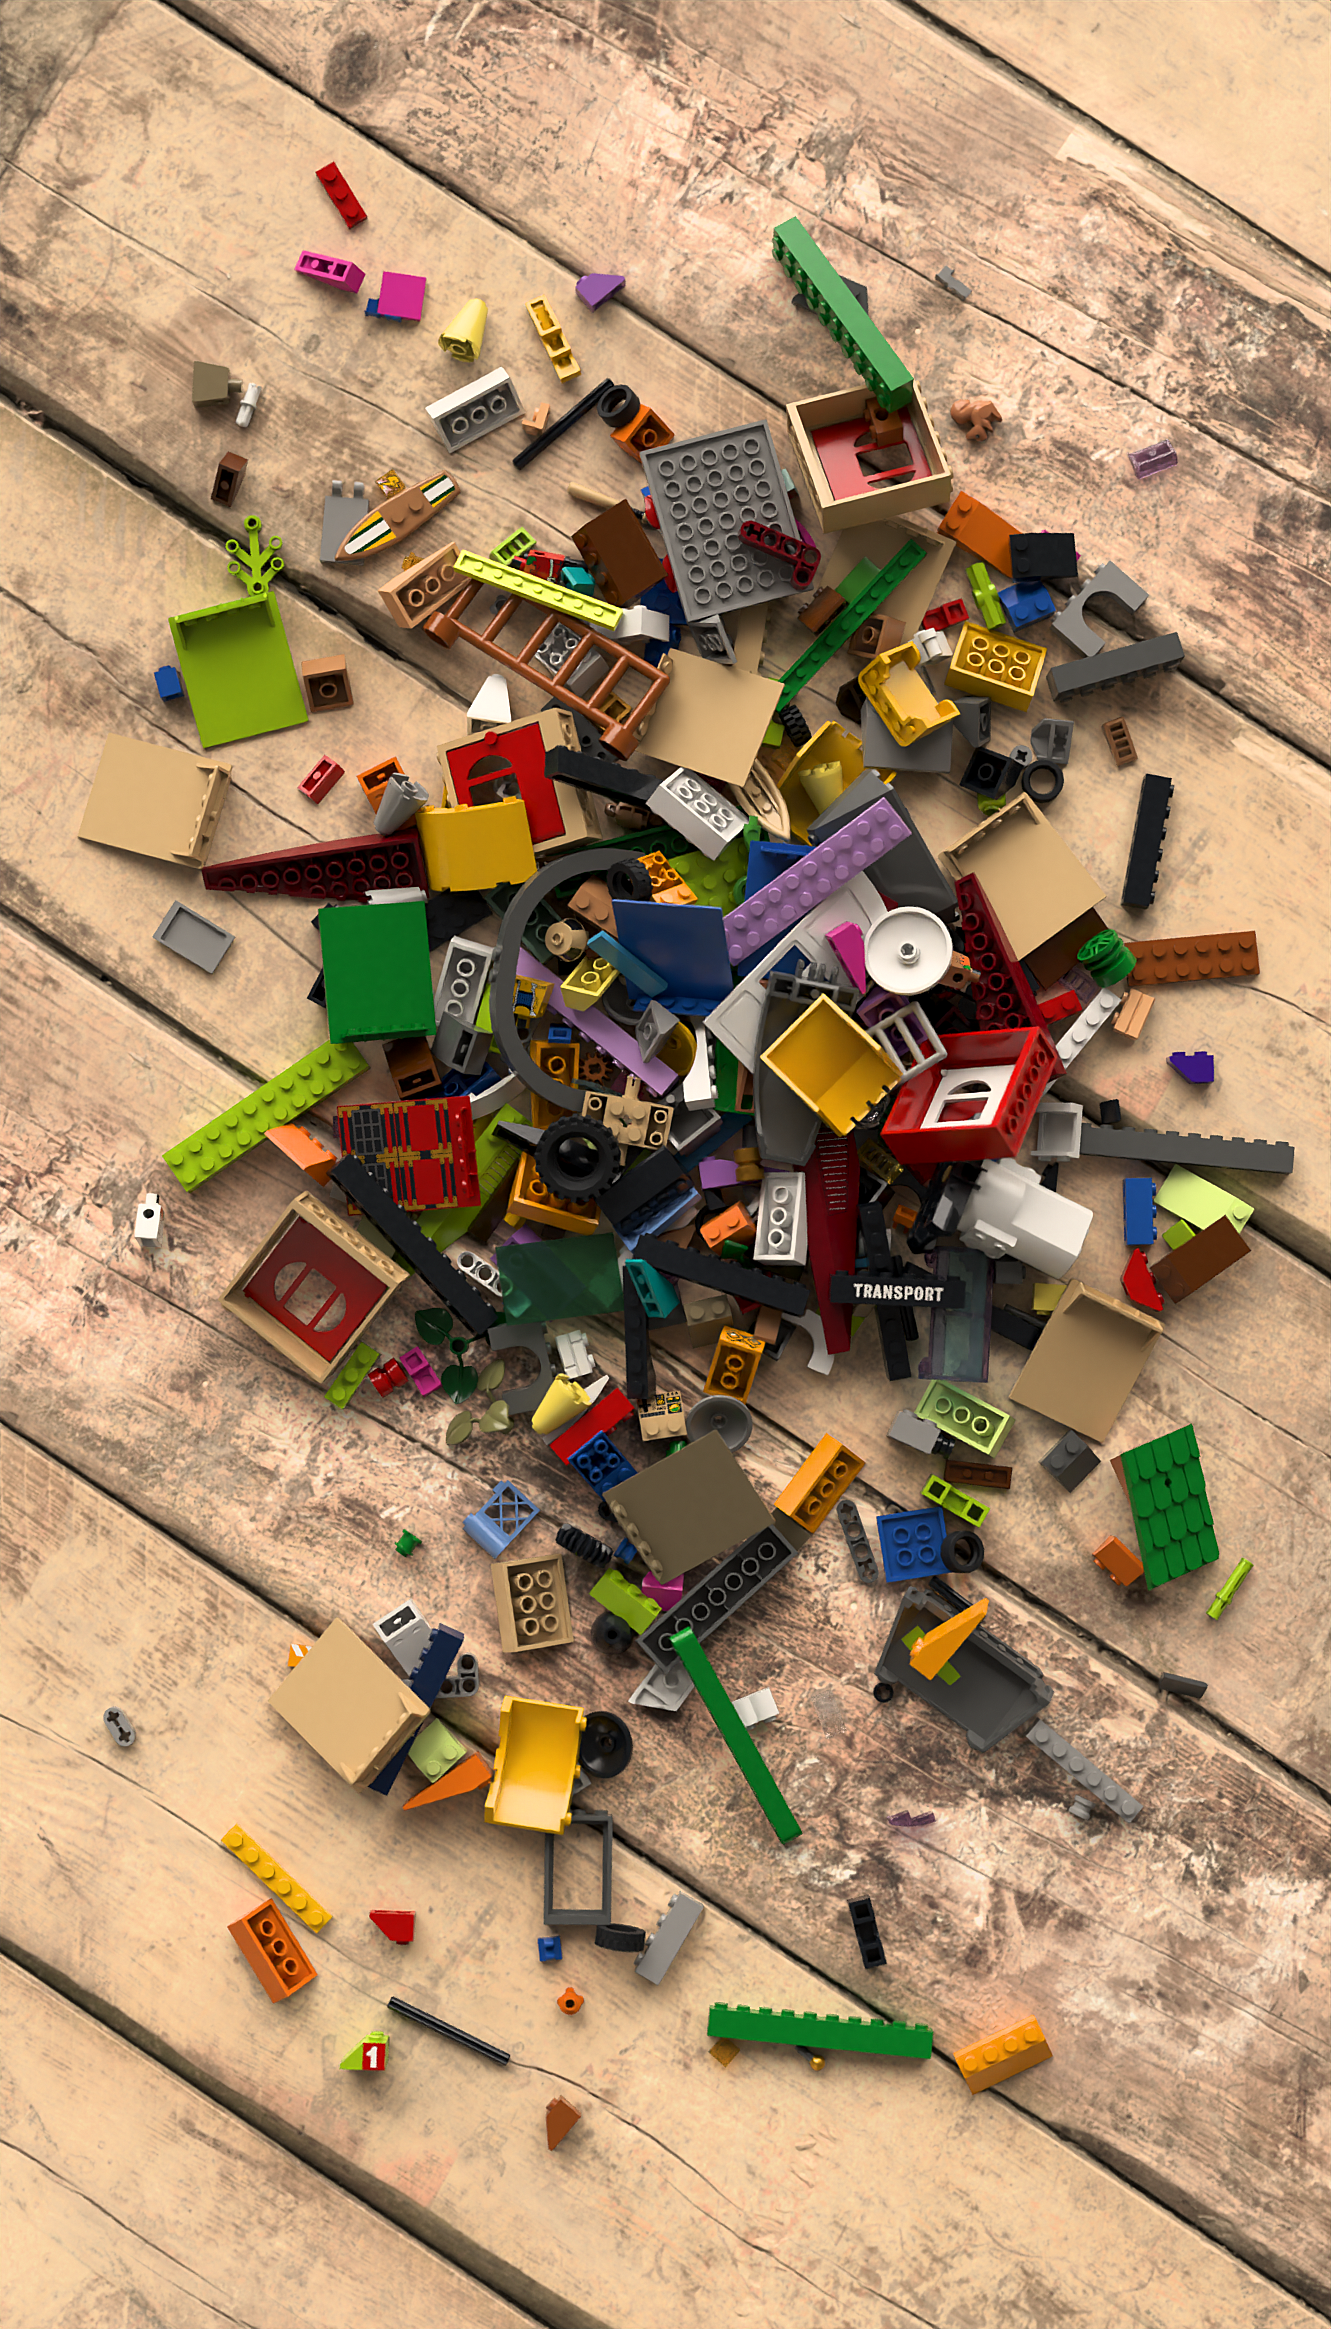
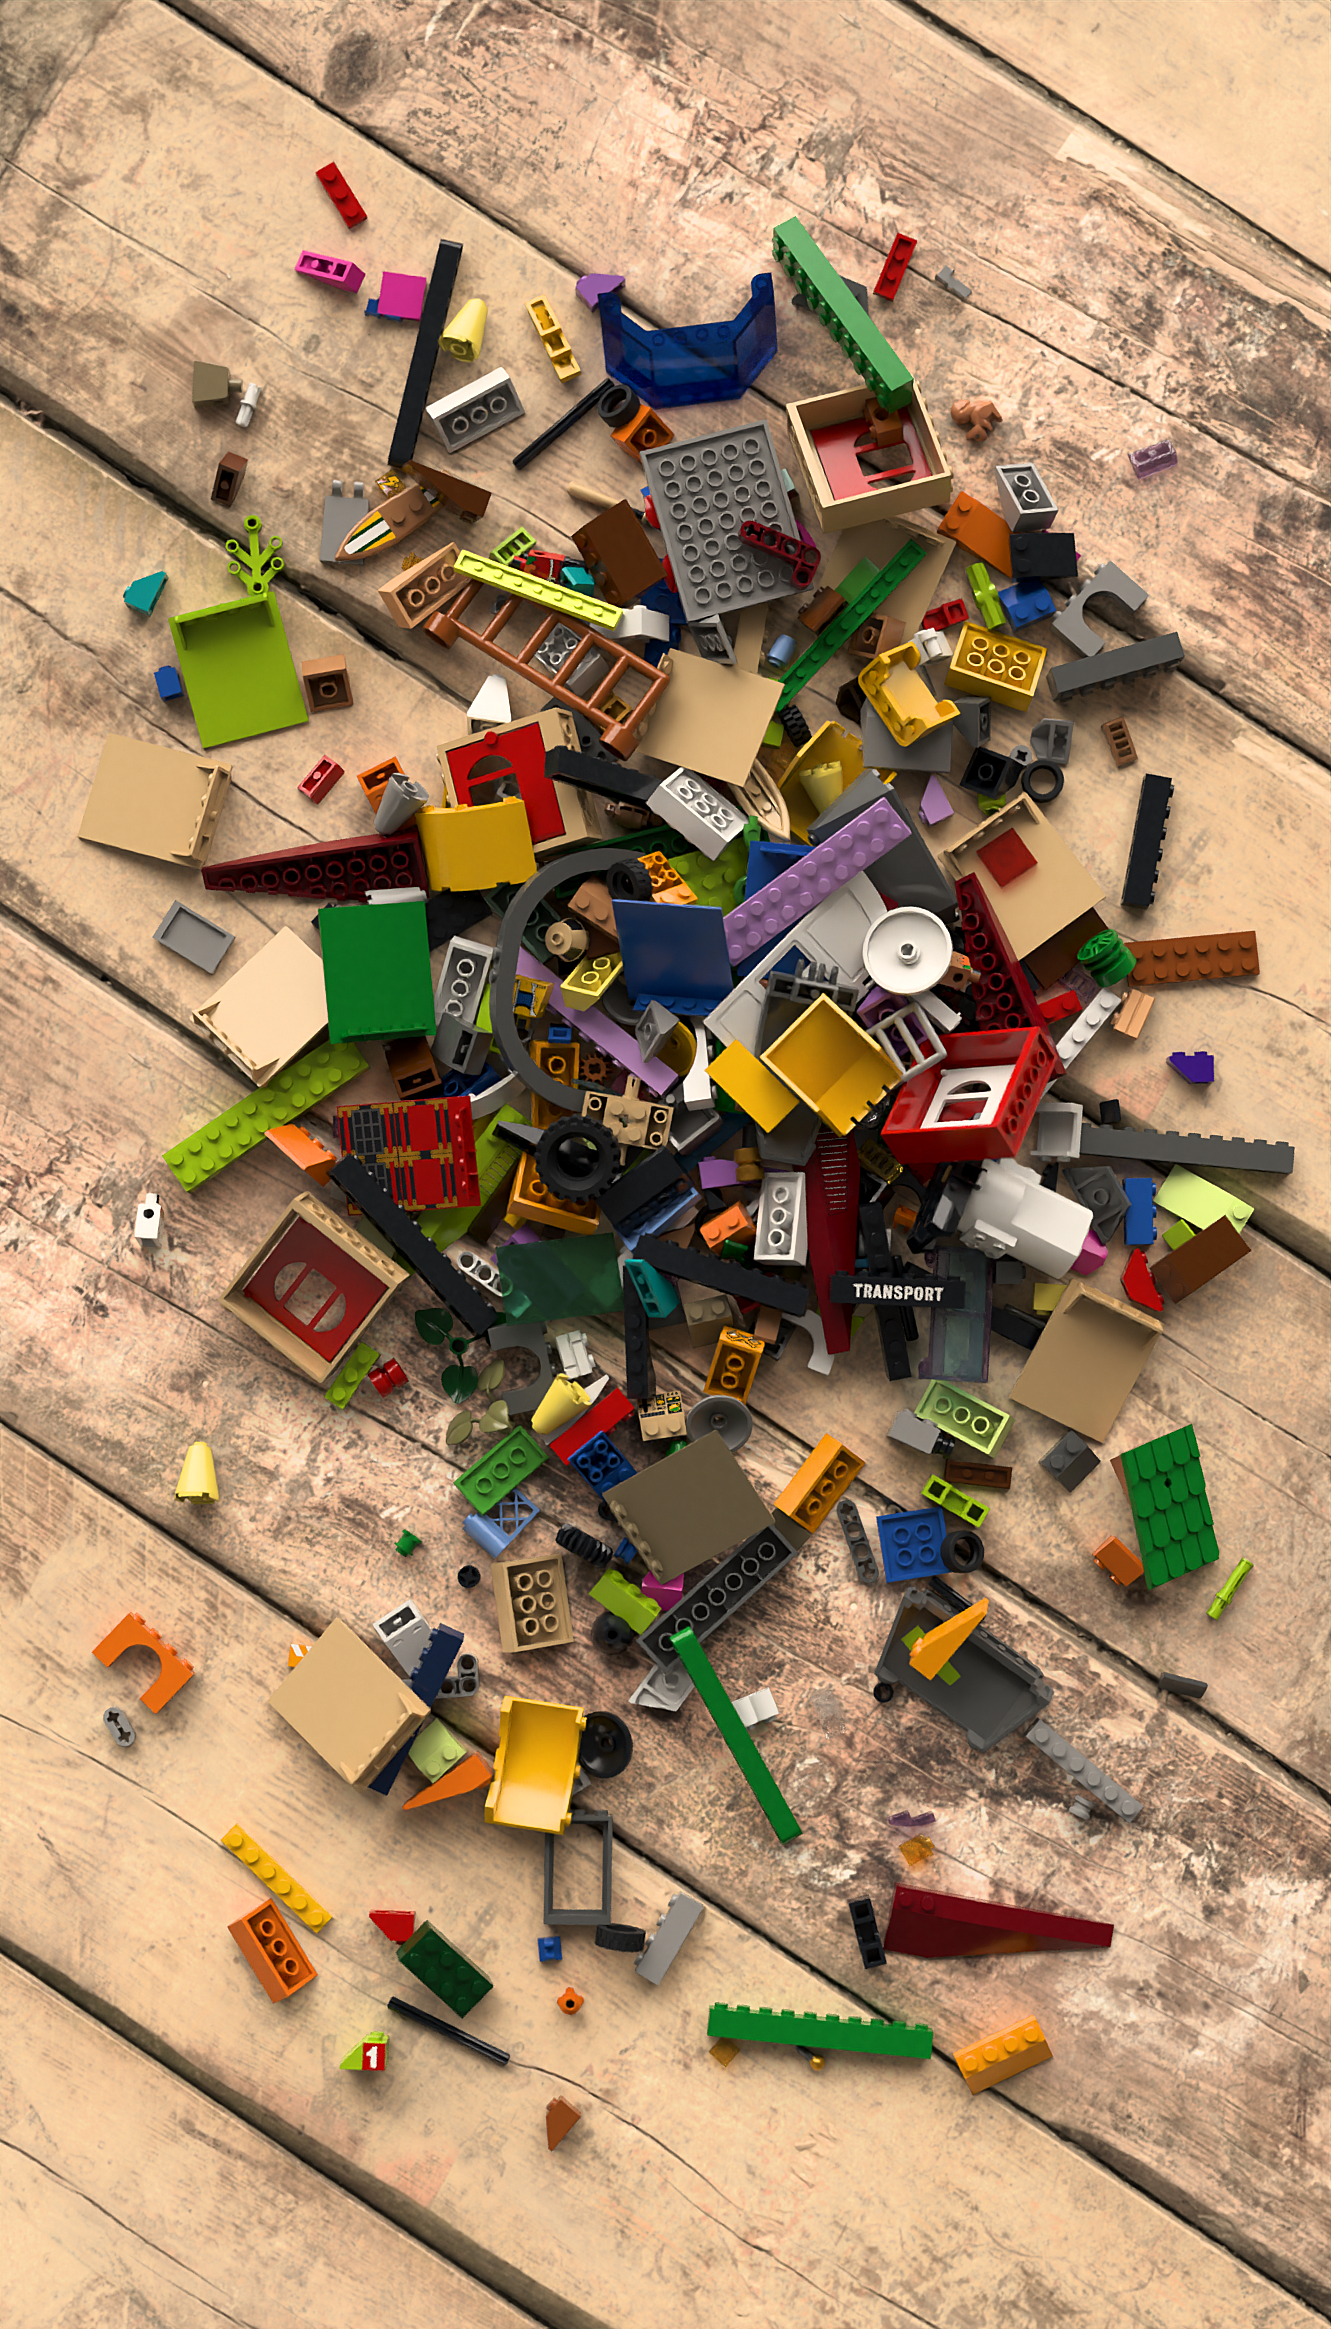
(145, 592): none -> teal slope
(174, 1671): none -> orange arch
(198, 1477): none -> light yellow cone
(268, 1008): none -> door
(421, 1371): dark pink slope -> none
(425, 353): none -> black beam
(444, 1969): none -> dark green brick
(456, 495): none -> reddish brown slope
(467, 1579): none -> black wheel
(500, 1470): none -> bright green tile
(541, 417): light nougat bracket -> none
(627, 964): dark azure tile -> none
(691, 361): none -> clear blue windscreen
(752, 1086): none -> yellow tile
(781, 651): none -> light blue brick
(850, 952): dark pink slope -> none
(895, 267): none -> red plate
(917, 1849): none -> clear yellow bracket
(934, 804): none -> lavender slope
(936, 1011): none -> white container
(951, 1924): none -> dark red wedge
(1006, 857): none -> clear red tile
(1024, 497): none -> light grey slope
(1092, 1254): none -> dark pink slope
(1102, 1194): none -> dark grey wing

